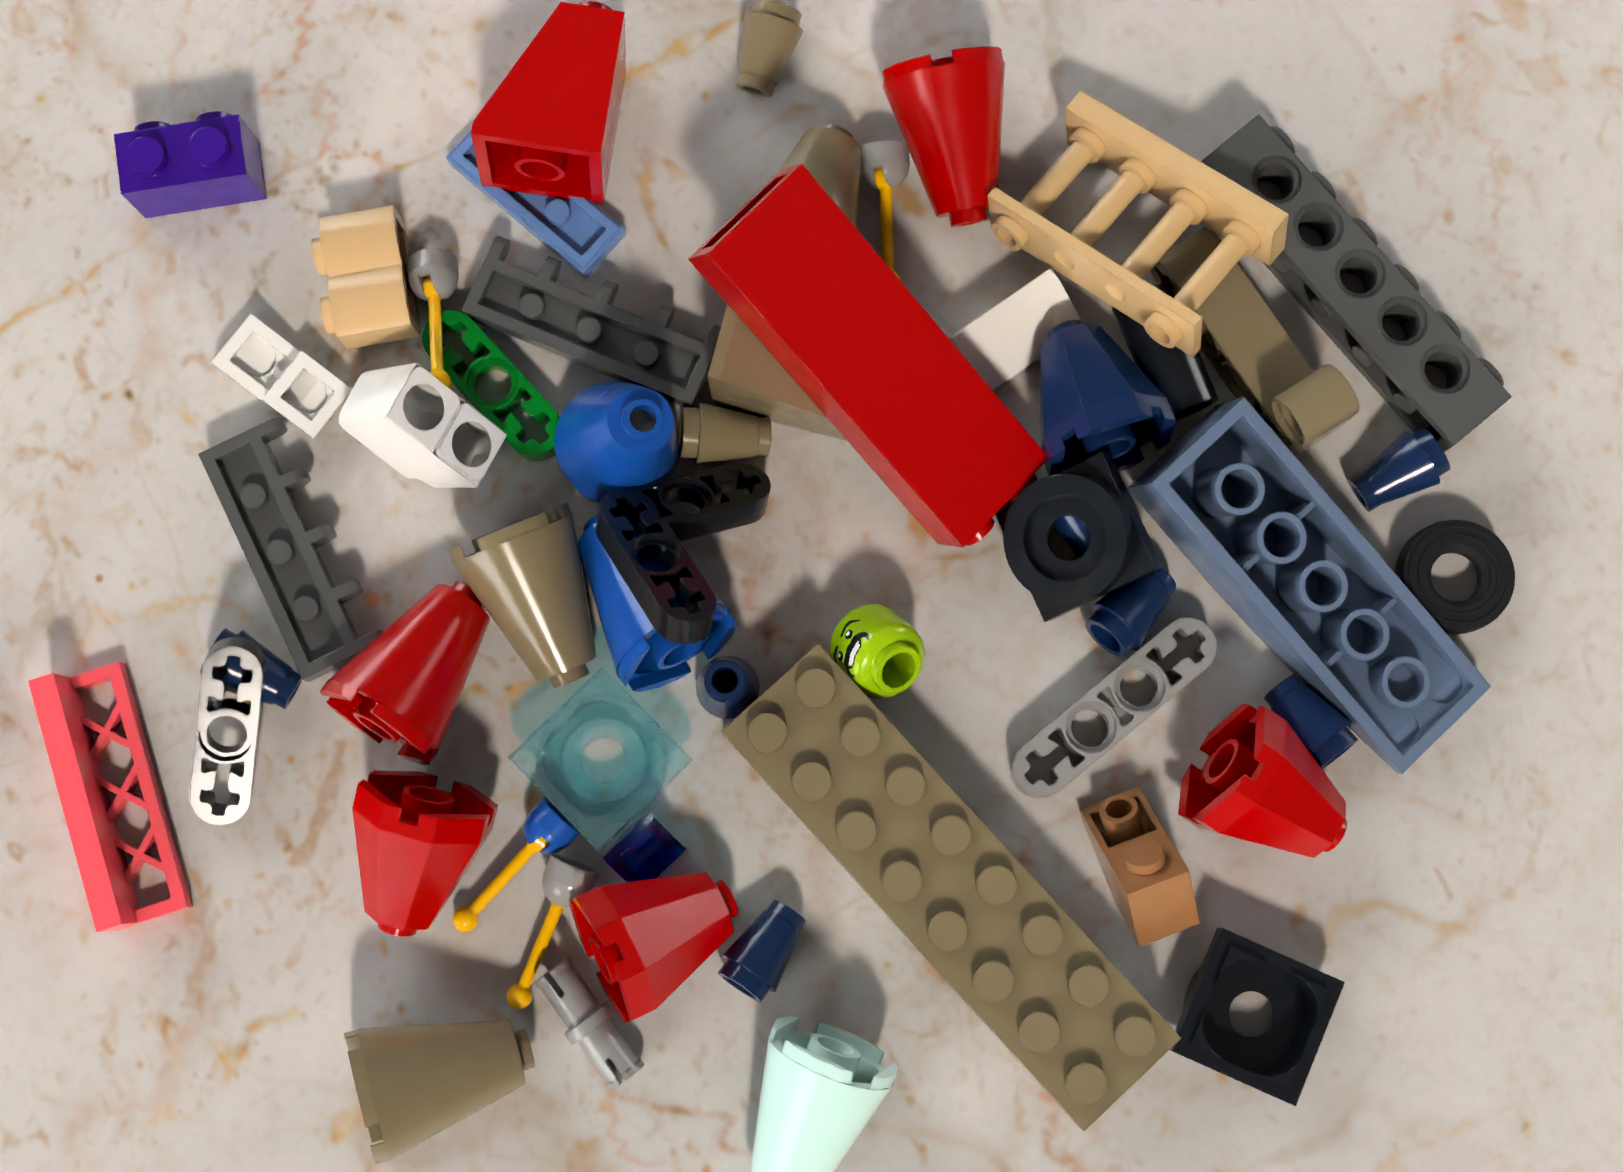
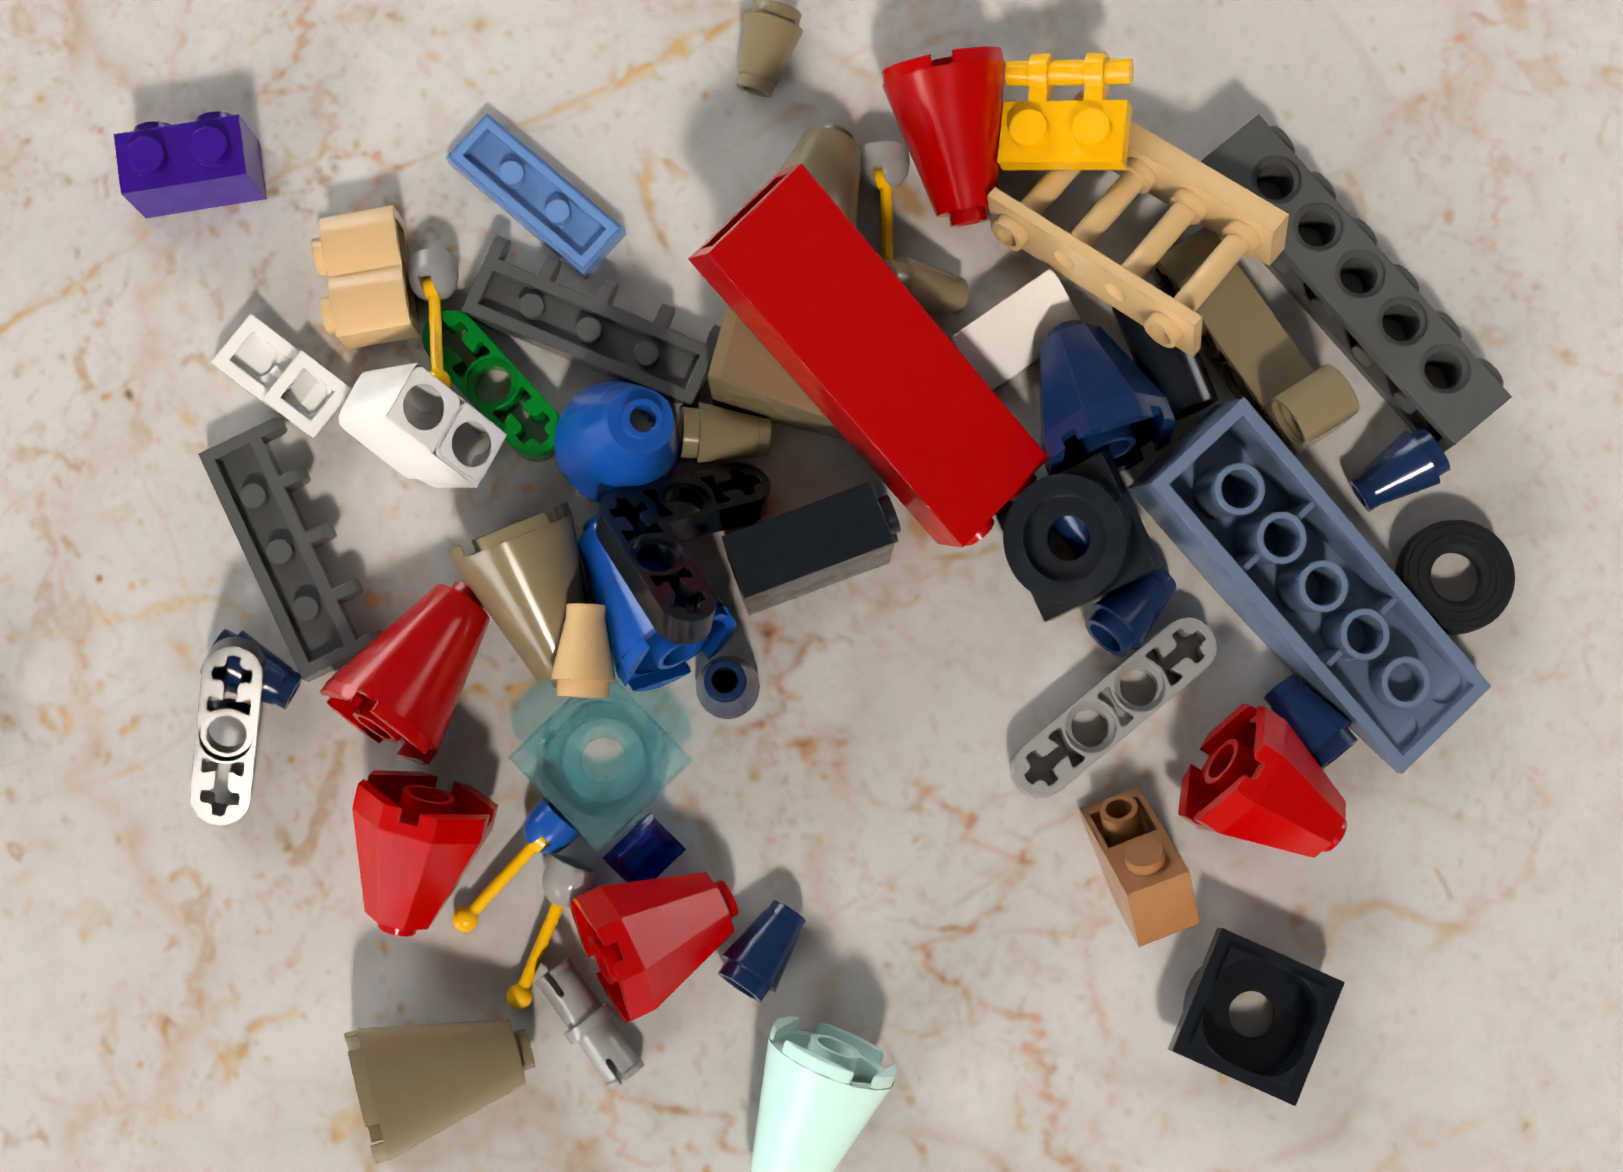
(87, 804): coral fence -> none
(557, 108): red slope -> none
(584, 654): none -> tan cone
(812, 547): none -> black brick
(877, 650): lime head -> none
(933, 288): none -> dark tan cone
(951, 887): dark tan brick -> none
(1070, 132): none -> yellow plate

